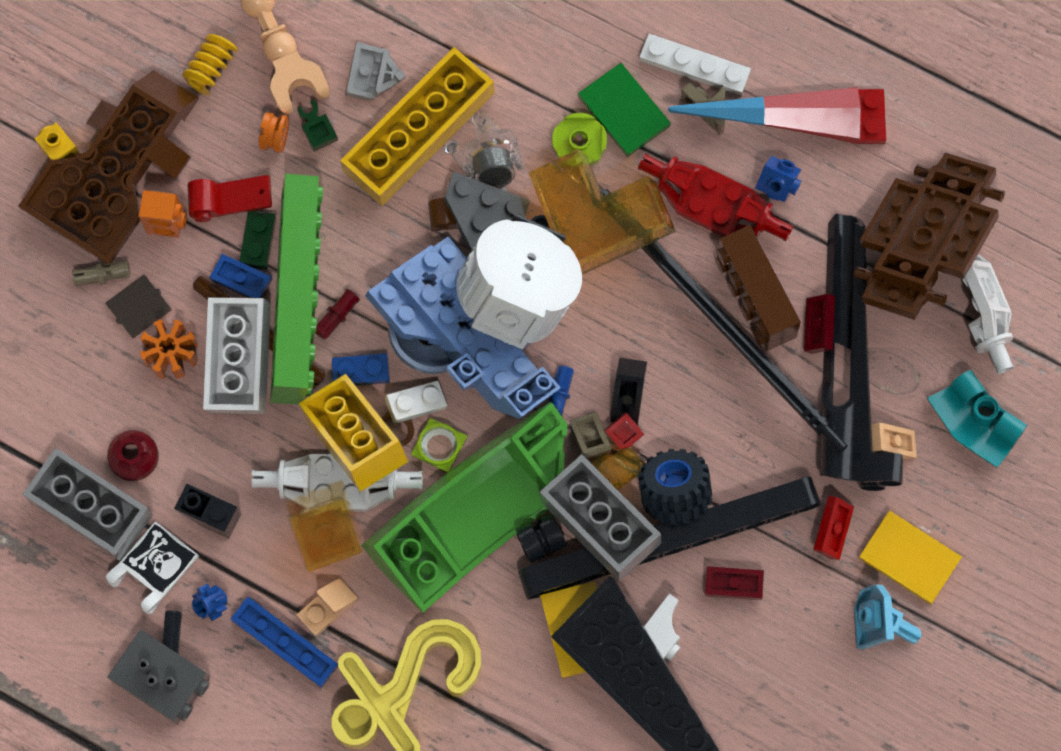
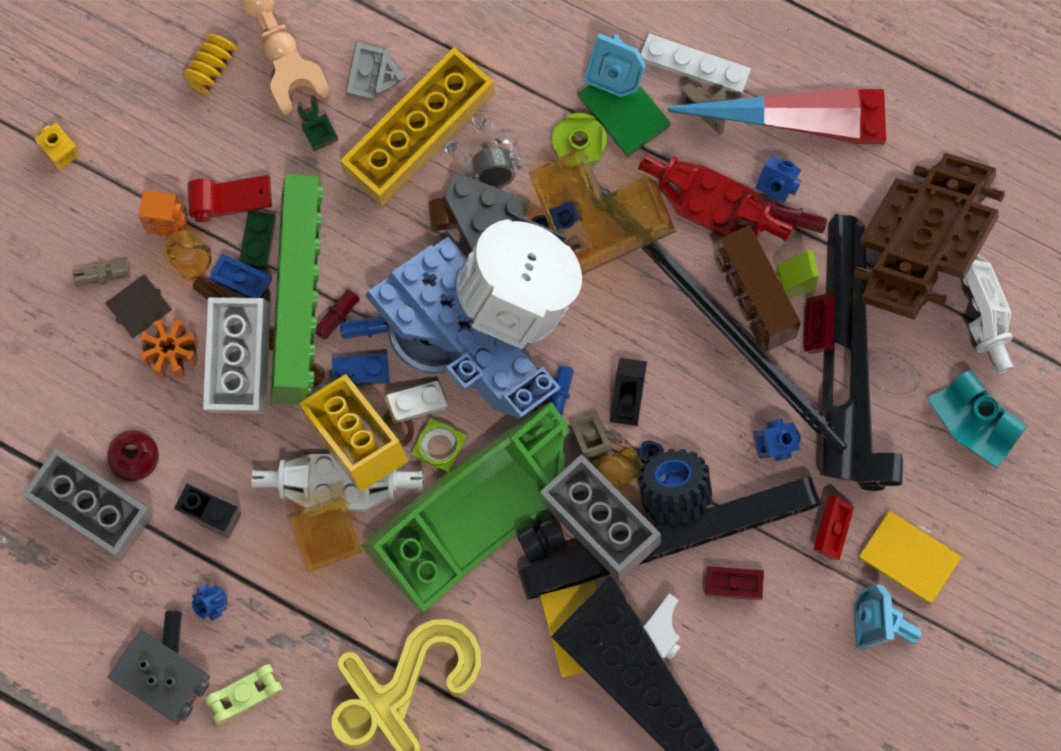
(131, 138): reddish brown piece -> none
(156, 562): flag -> none
(182, 244): none -> clear yellow hair
(243, 694): none -> yellowish green plate
(273, 132): orange wheel -> none
(284, 642): blue plate -> none
(327, 606): light nougat slope -> none
(363, 327): none -> blue axle
(571, 224): none -> leg
(615, 66): none -> medium azure piece
(624, 431): red plate -> none
(646, 447): none -> dark blue plate
(777, 440): none -> blue brick
(798, 274): none -> lime slope
(799, 218): none -> dark red axle
(893, 439): light nougat slope -> none

